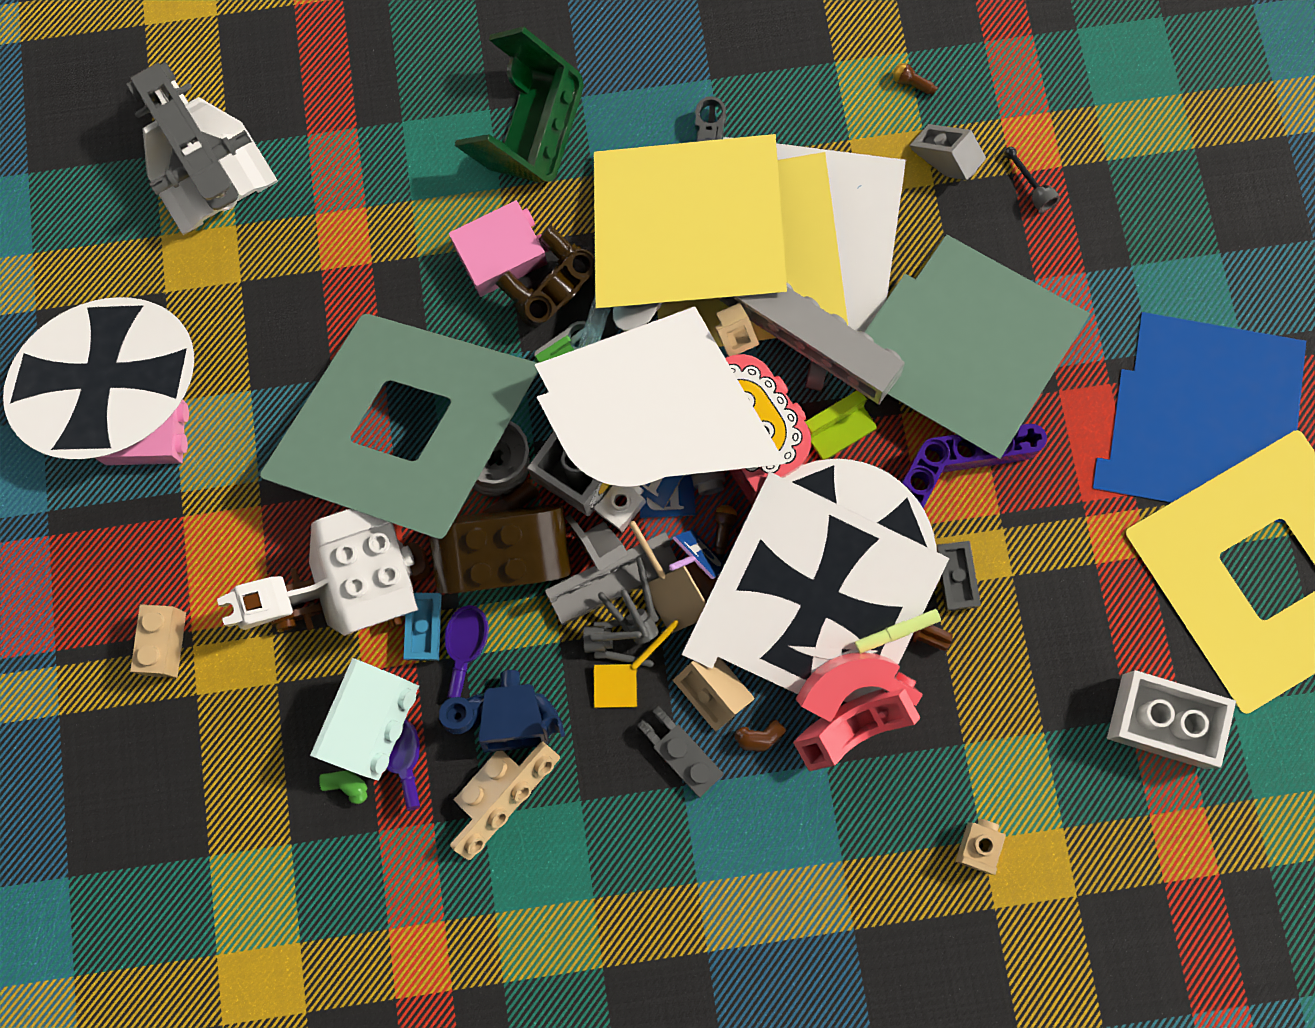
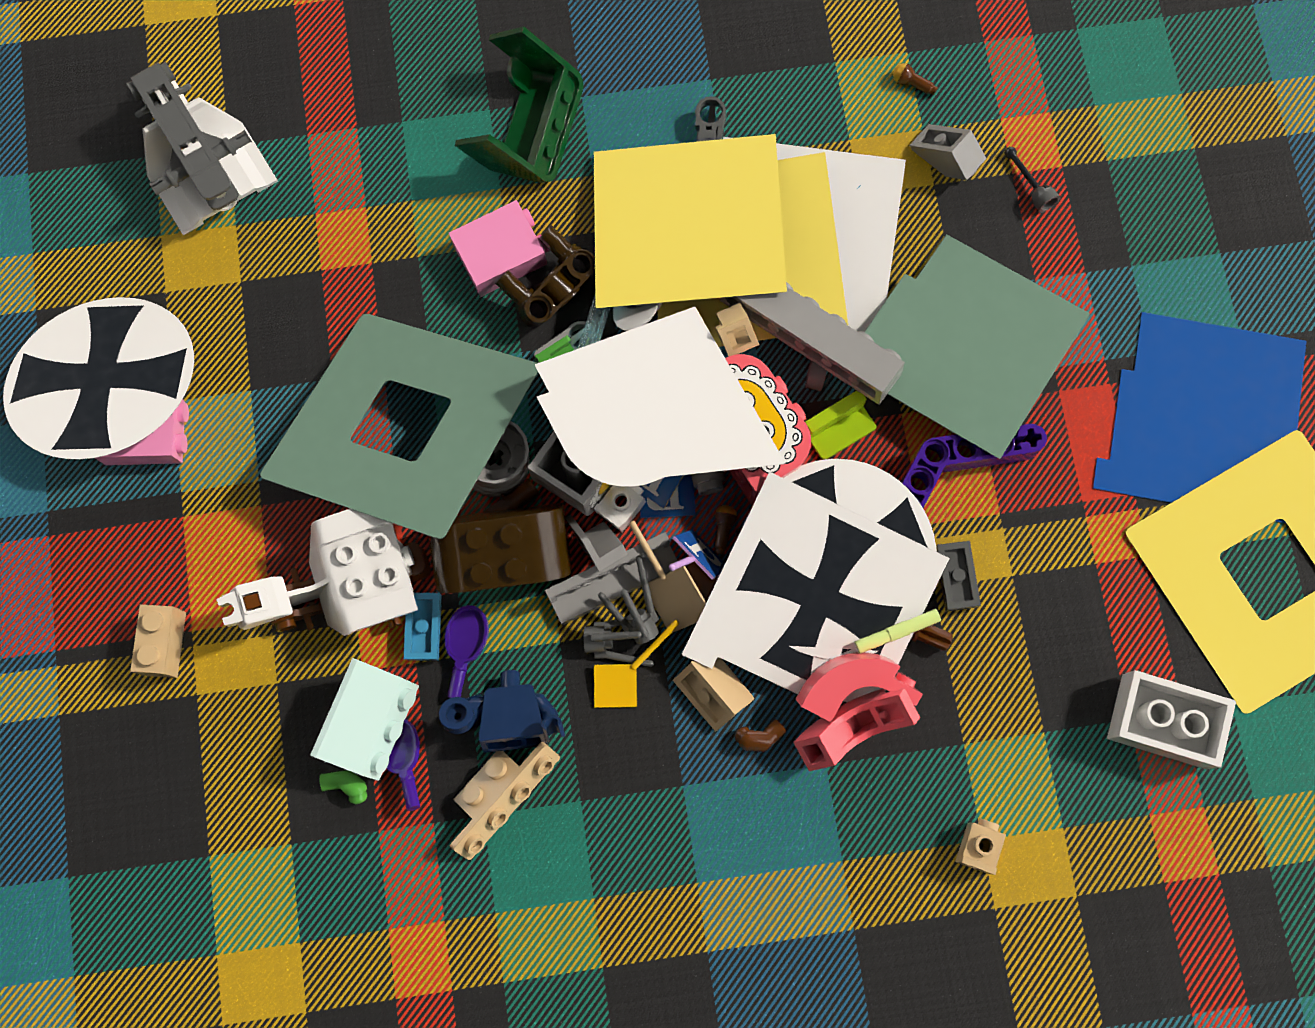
(683, 754): dark grey hinge -> none

